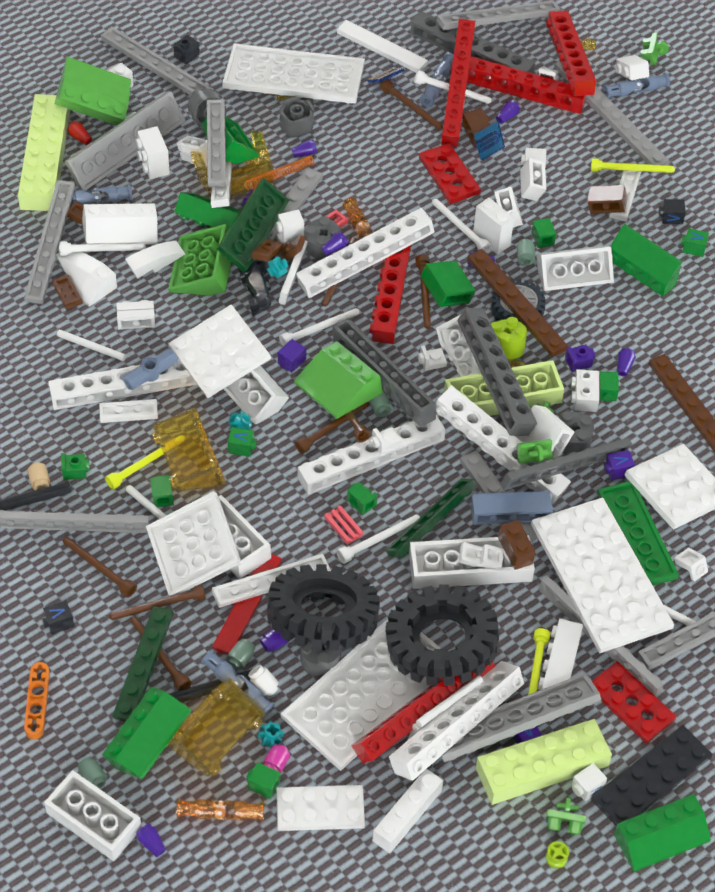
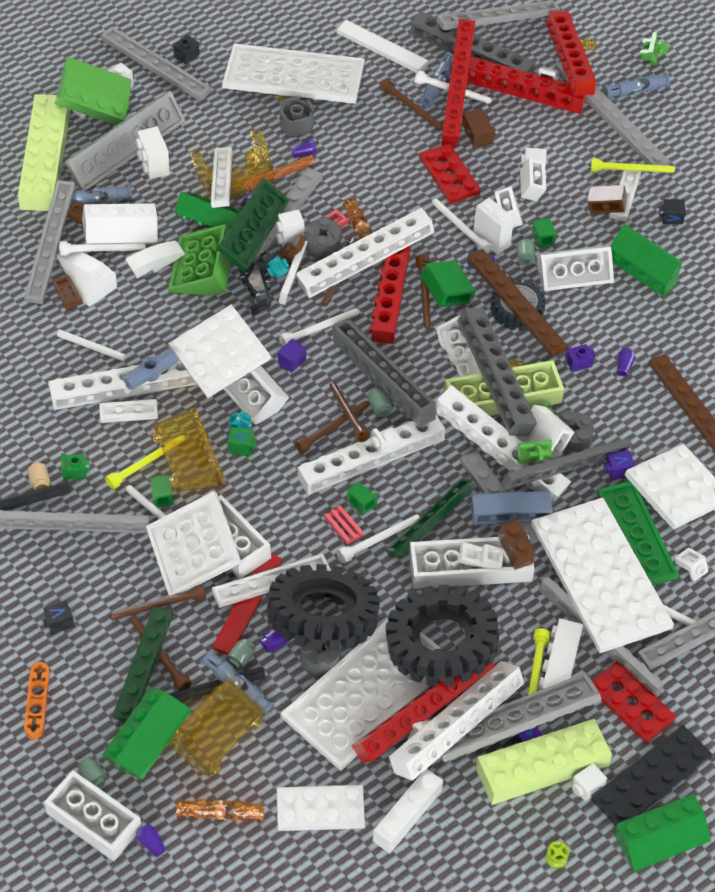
(78, 132): red cone -> none
(126, 586): reddish brown piece -> none
(135, 314): white brick -> none
(191, 144): white brick -> none
(198, 103): dark grey brick -> none
(216, 143): light grey plate -> none
(238, 145): green slope -> none
(263, 680): white brick -> none
(263, 780): green brick -> none
(267, 250): reddish brown plate -> none
(270, 734): teal gear -> none
(277, 757): dark pink brick -> none
(335, 243): dark purple cone -> none
(339, 380): bright green slope -> none
(385, 75): clear blue piece -> none
(432, 359): white bracket -> none
(449, 701): white bar -> none
(489, 140): clear blue piece -> none
(508, 111): dark purple cone -> none
(511, 337): lime brick -> none
(575, 821): bright green hips -> none
(585, 390): white brick -> none
(608, 386): green brick -> none
(632, 67): white brick -> none
(695, 242): green brick -> none

